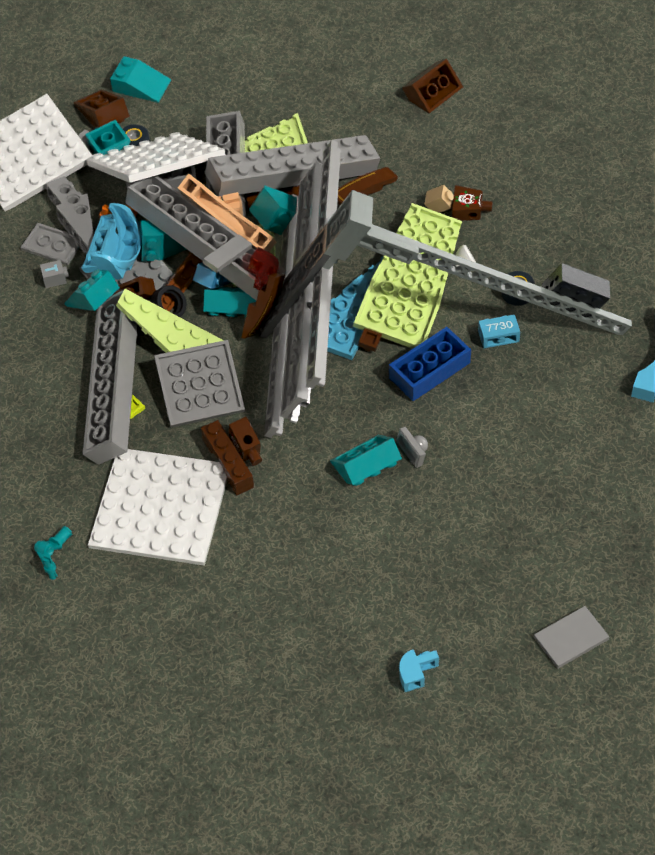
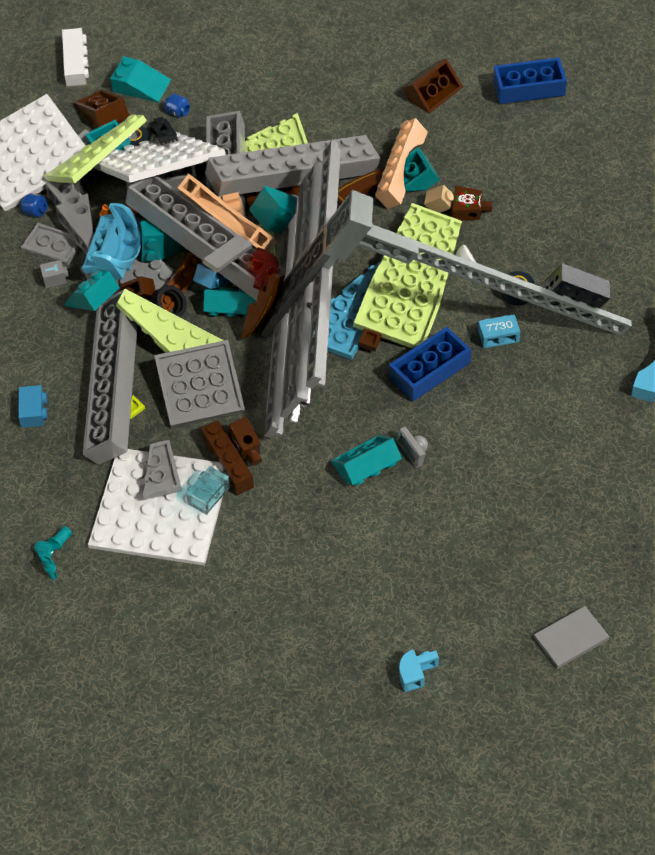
(32, 406): none -> dark azure brick
(34, 205): none -> blue head
(74, 57): none -> white brick
(92, 154): none -> yellowish green wing
(161, 471): none -> light grey wing
(165, 135): none -> black container
(177, 105): none -> blue head
(207, 490): none -> clear light blue brick
(391, 187): none -> light nougat arch
(418, 172): none -> teal slope
(529, 80): none -> blue brick

